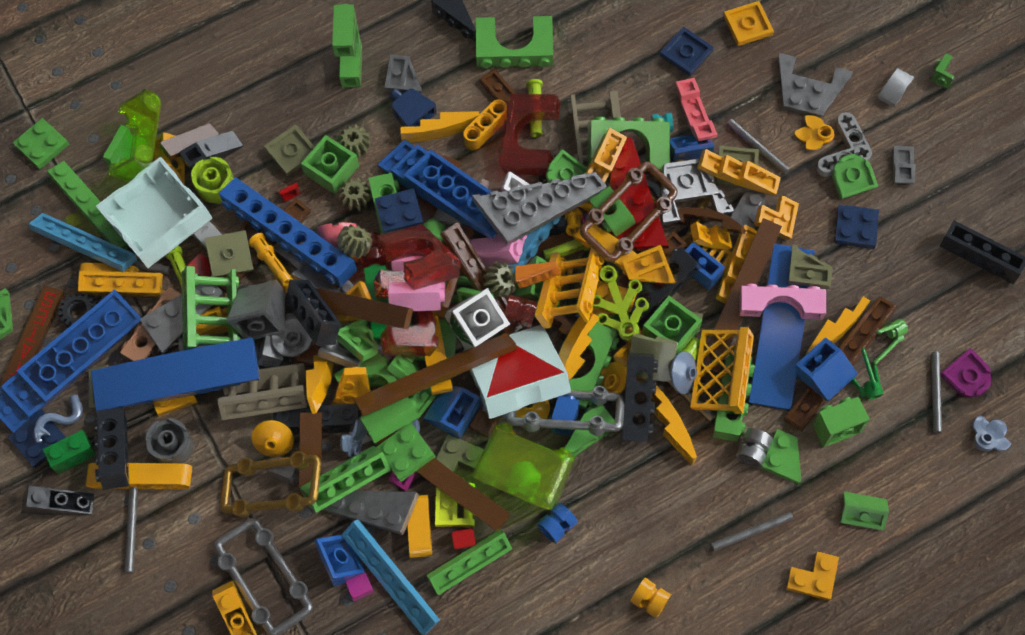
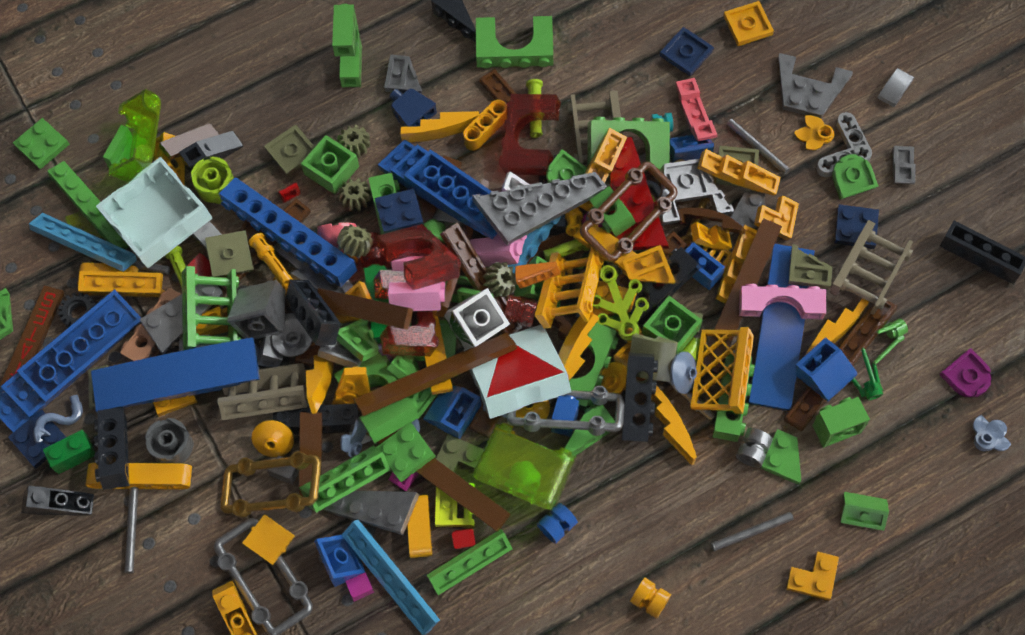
(268, 539): none -> light orange piece
(860, 251): none -> dark tan fence
(936, 392): flat silver bar -> none
(940, 75): bright green bracket -> none

